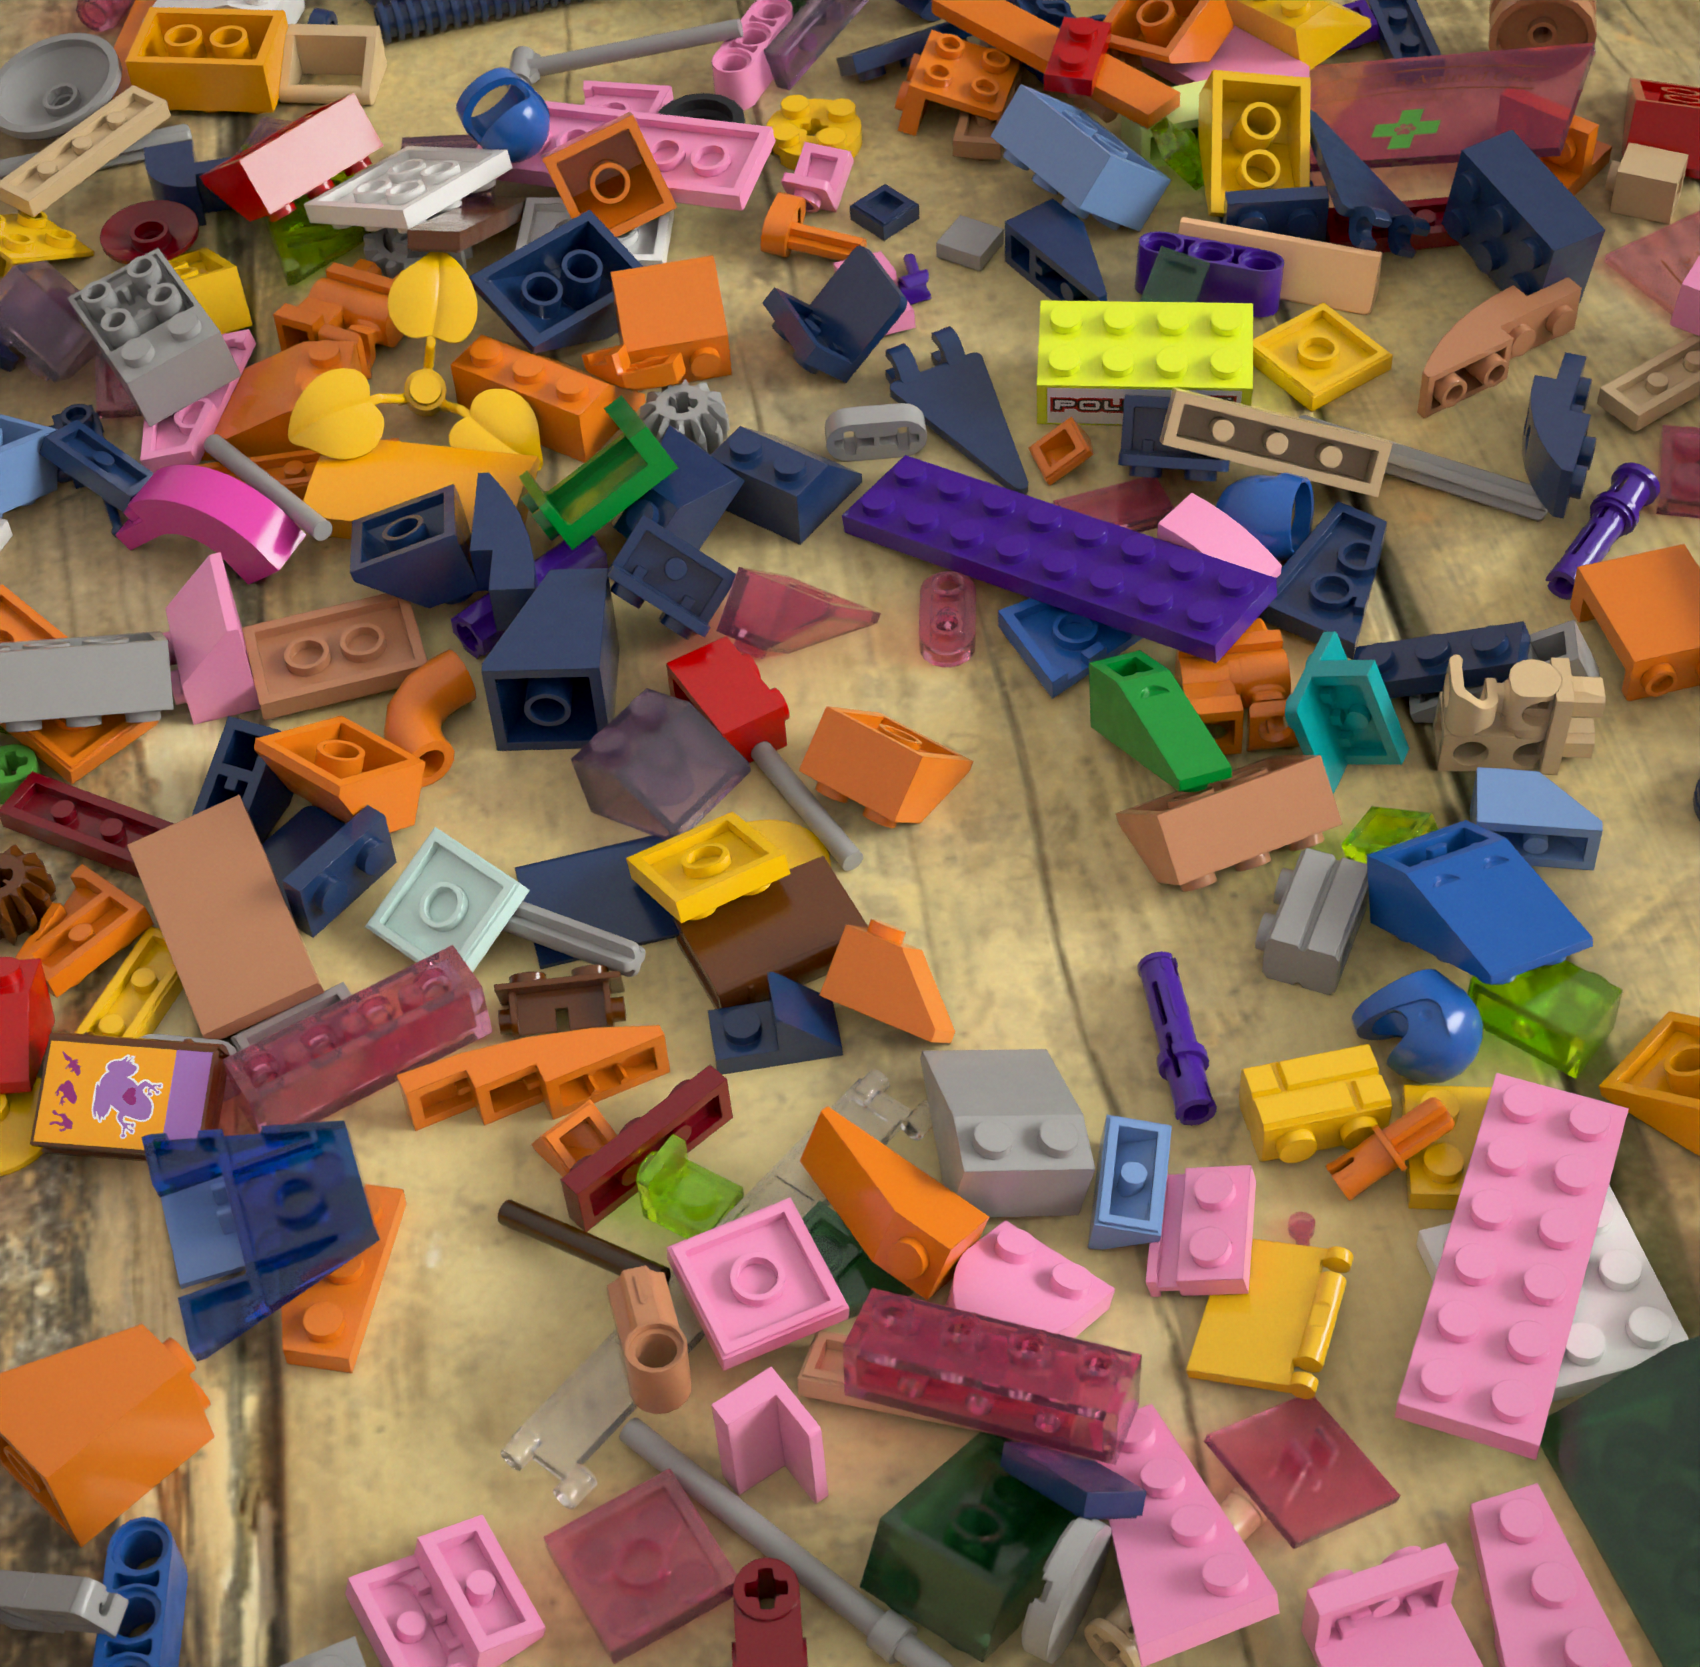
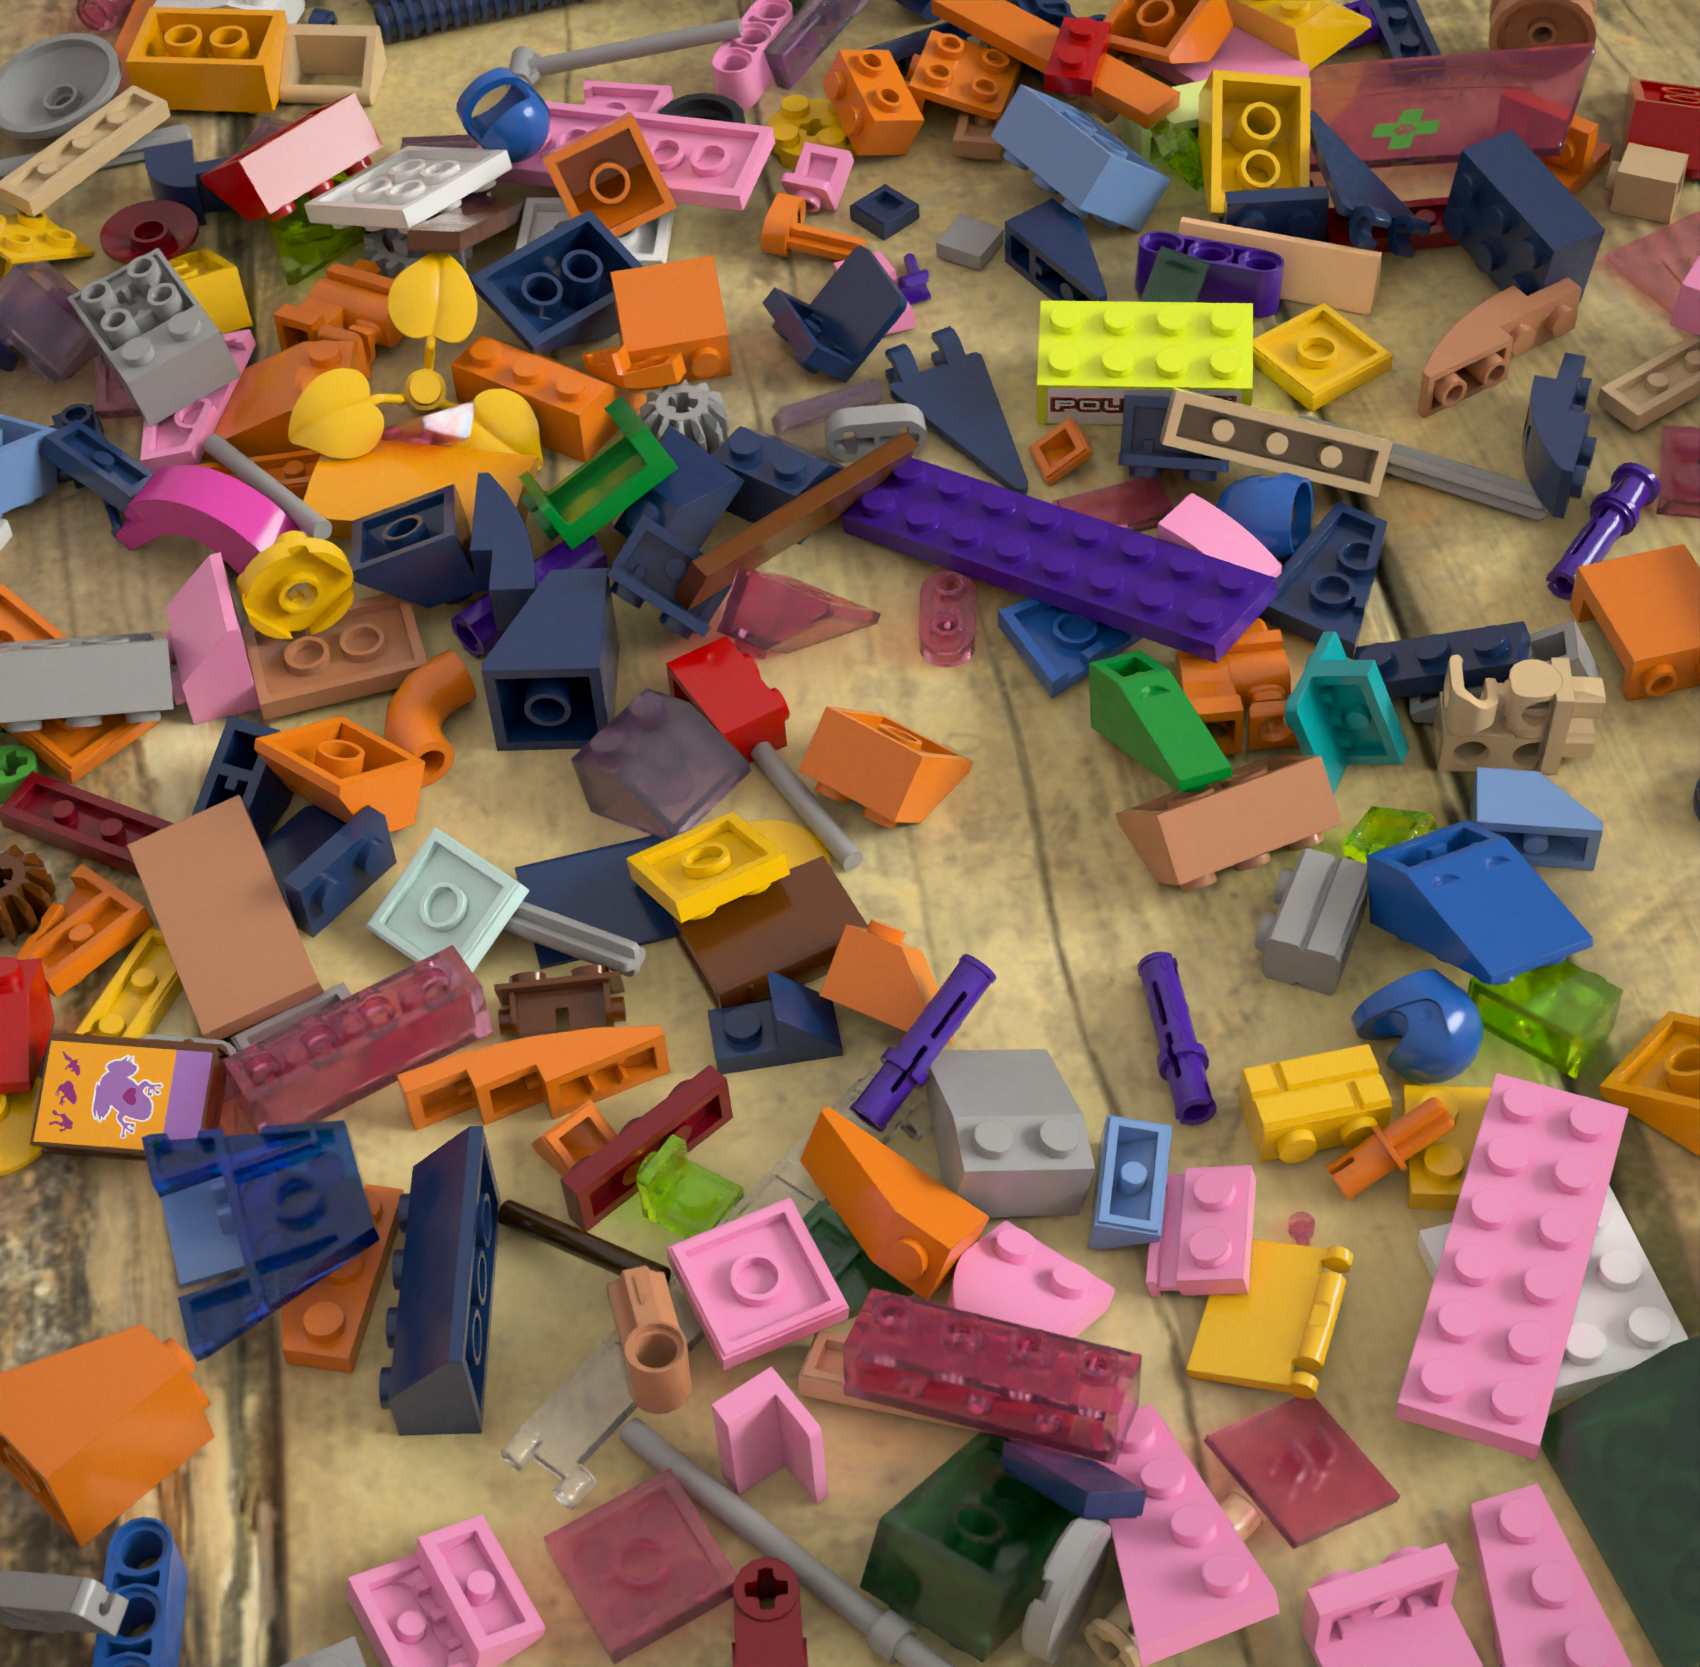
(288, 563): none -> yellow plate
(438, 428): none -> slope
(444, 1291): none -> dark blue slope
(791, 522): none -> reddish brown tile
(818, 409): none -> tile
(872, 102): none -> orange brick
(907, 1063): none -> dark purple pin

